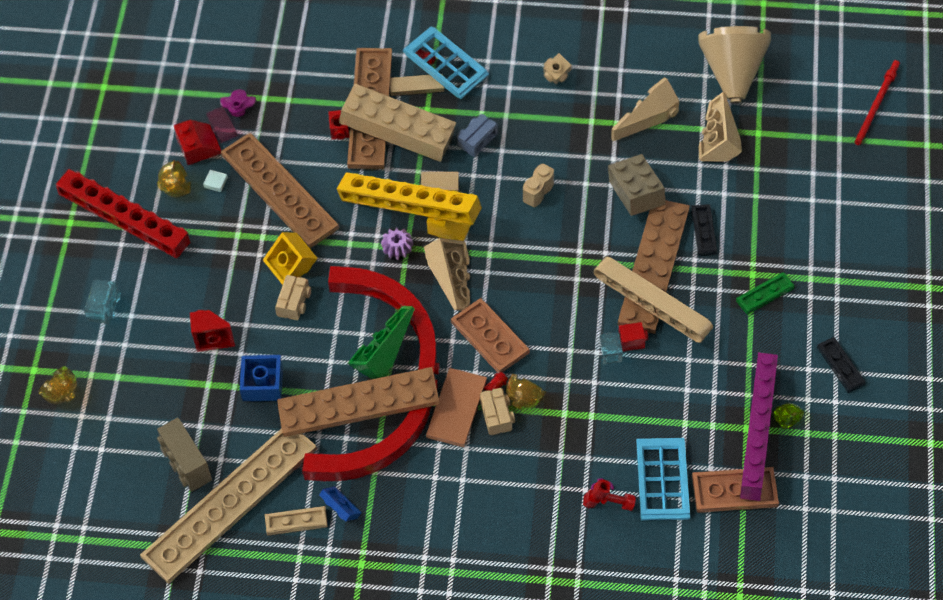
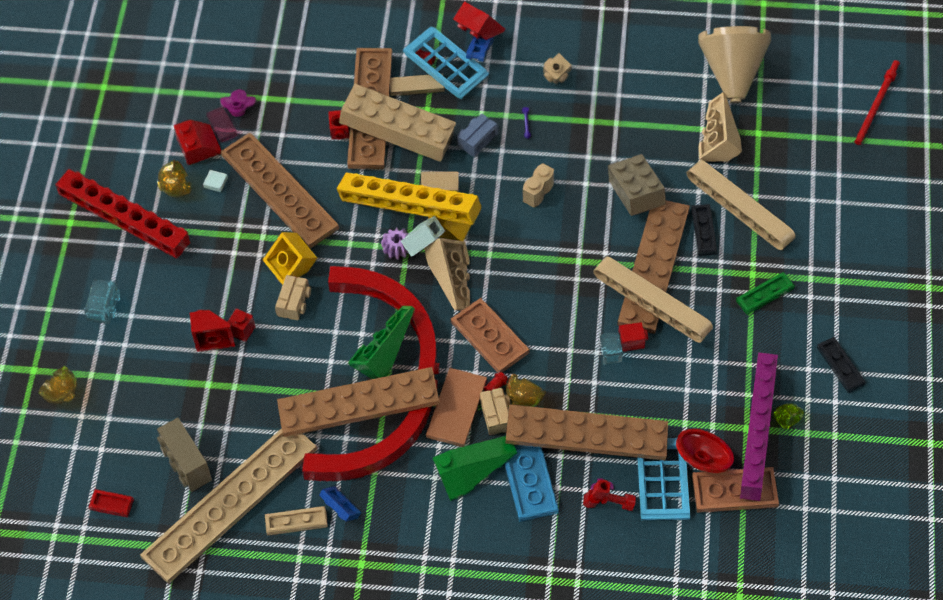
(111, 503): none -> red tile
(241, 324): none -> red brick
(261, 377): blue brick -> none
(422, 235): none -> light aqua slope
(468, 465): none -> green wedge
(477, 22): none -> red slope
(478, 48): none -> blue plate
(525, 110): none -> dark purple hinge
(531, 483): none -> dark azure tile
(587, 432): none -> medium nougat plate
(654, 110): tan wedge -> none
(704, 451): none -> red dish
(741, 205): none -> tan beam

